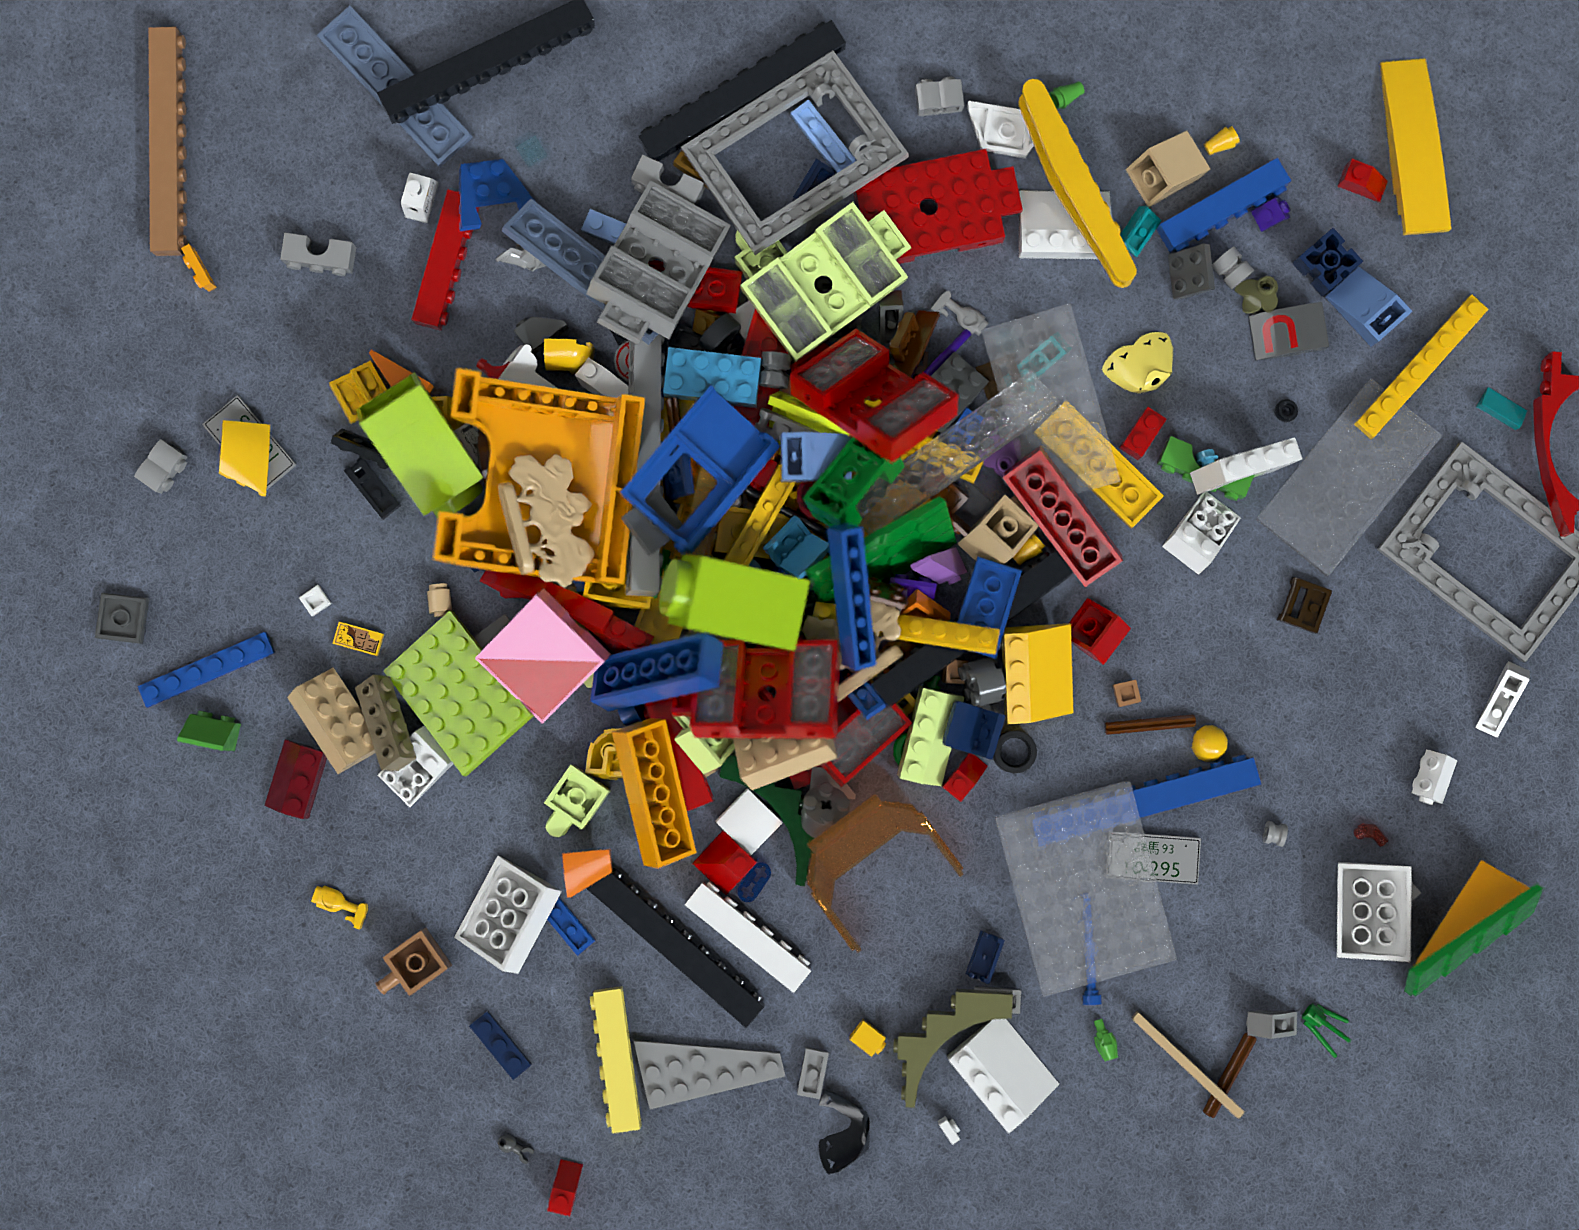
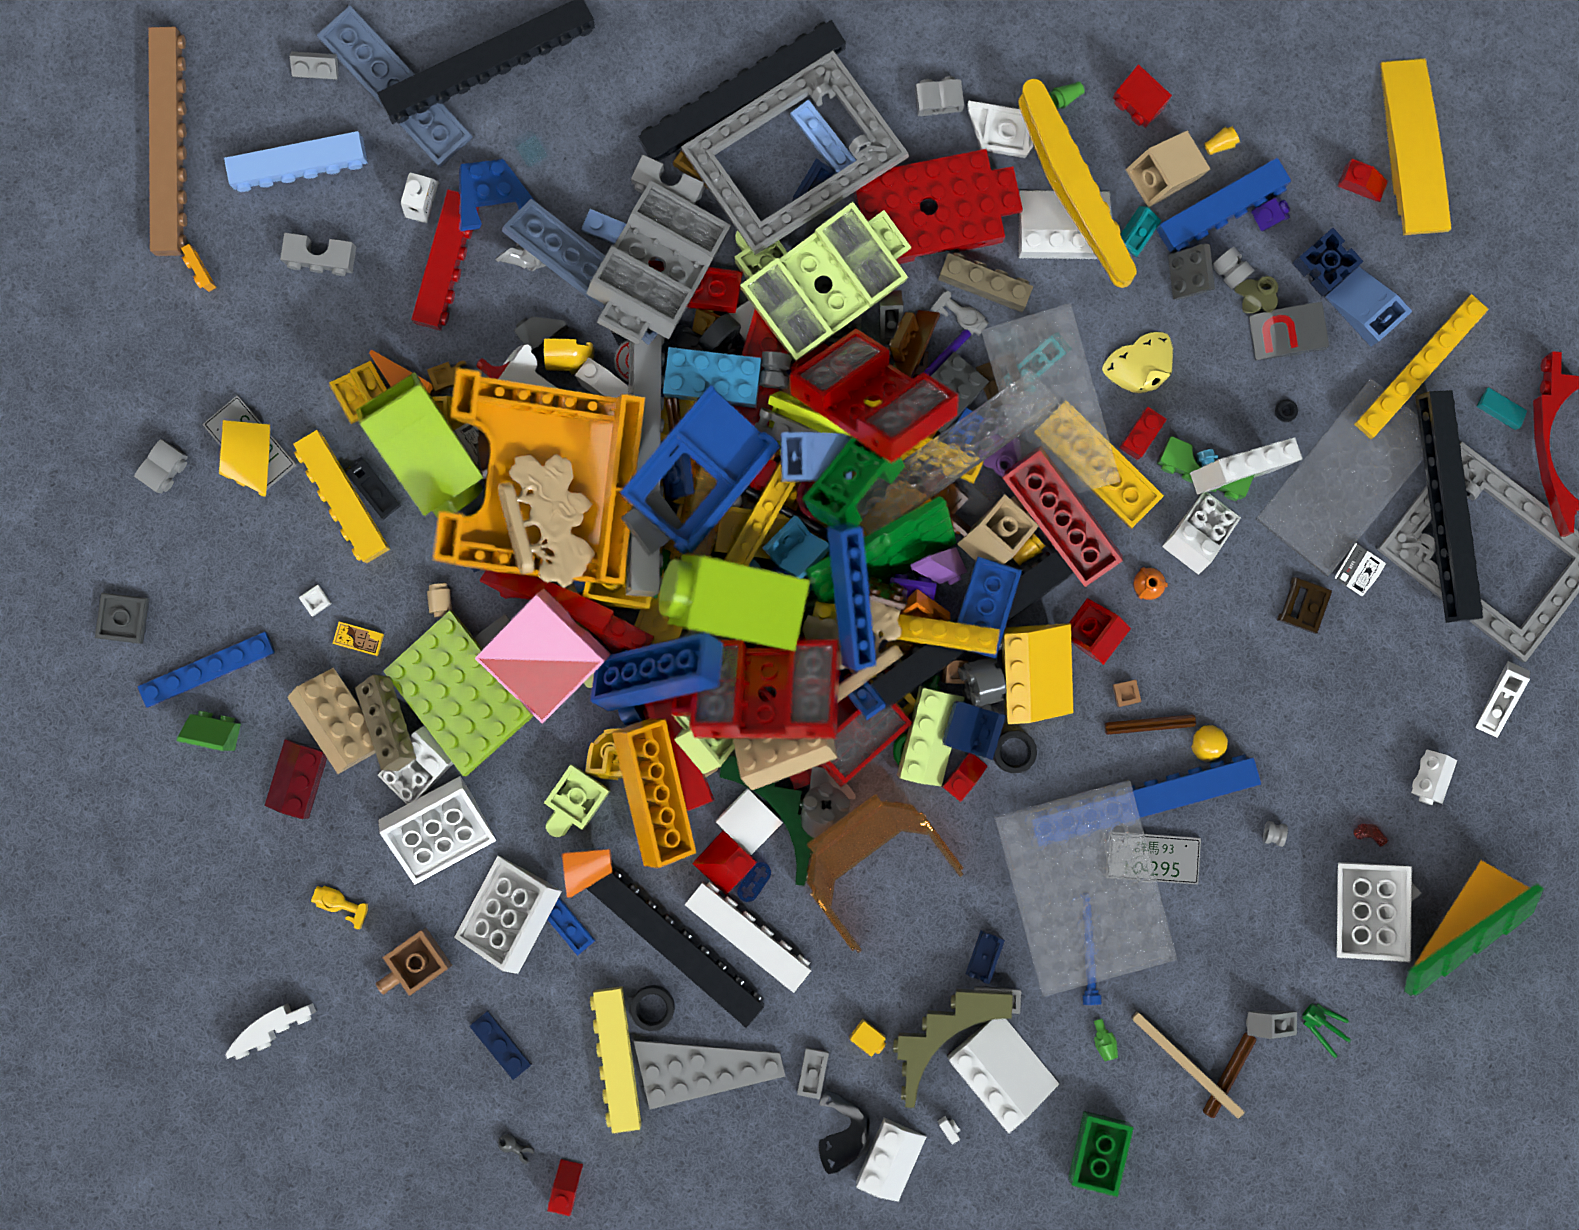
(262, 1031): none -> white slope
(295, 161): none -> light blue brick
(314, 65): none -> light grey plate
(341, 497): none -> yellow brick
(359, 445): black plate -> none
(436, 830): none -> white slope
(443, 375): none -> pearl gold plate
(647, 1025): none -> black tyre
(890, 1160): none -> white slope
(985, 282): none -> dark tan brick
(1100, 1153): none -> green brick
(1141, 97): none -> red slope
(1142, 586): none -> orange piece
(1360, 569): none -> sticker
(1449, 506): none -> black brick

